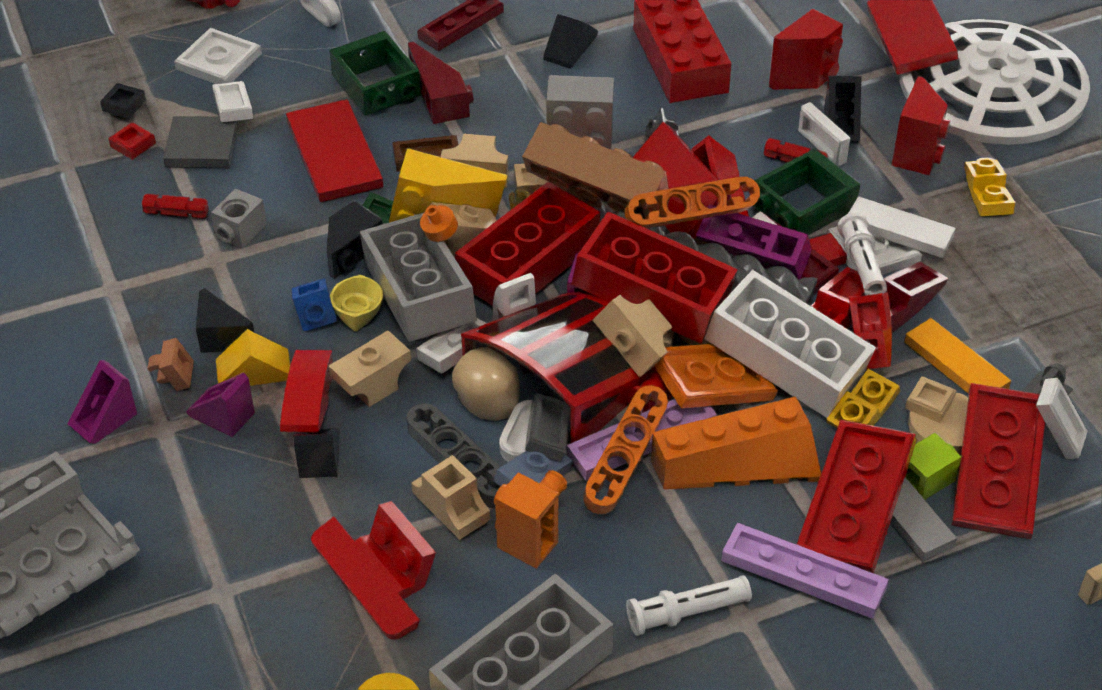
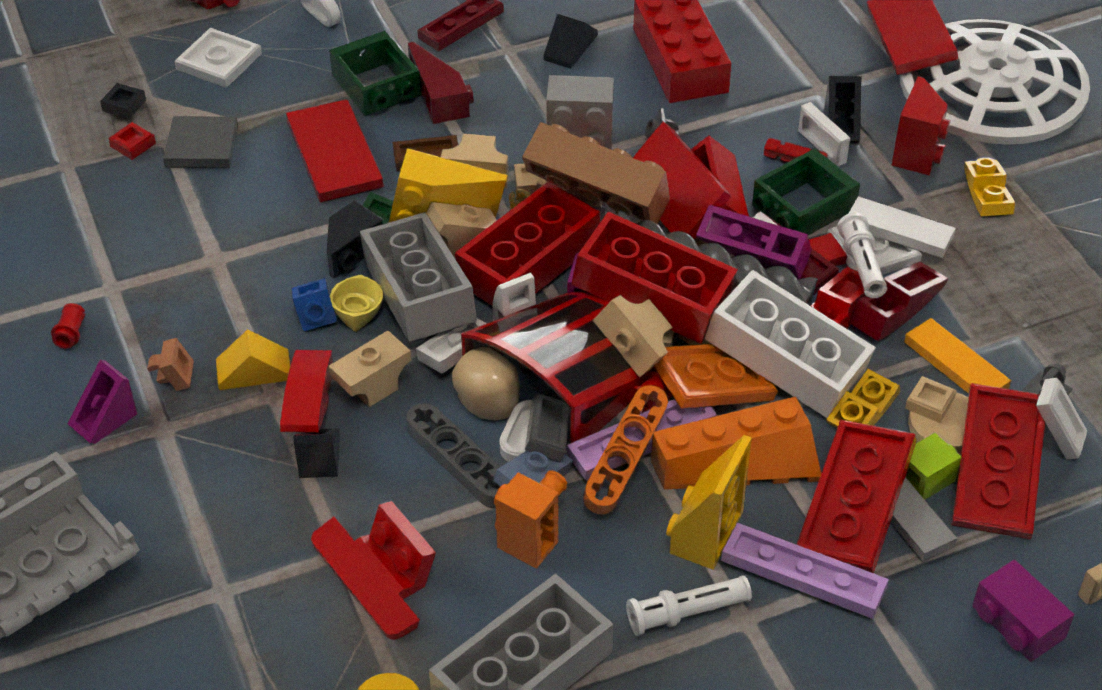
(66, 332): none -> red pin
(175, 205): red axle -> none
(218, 323): black slope -> none
(225, 405): magenta slope -> none
(232, 101): white tile -> none
(238, 218): light grey brick -> none
(438, 223): orange tile -> none
(452, 497): tan brick -> none
(691, 198): orange beam -> none
(711, 508): none -> yellow slope
(806, 52): red slope -> none
(873, 324): red slope -> none
(1022, 610): none -> magenta brick

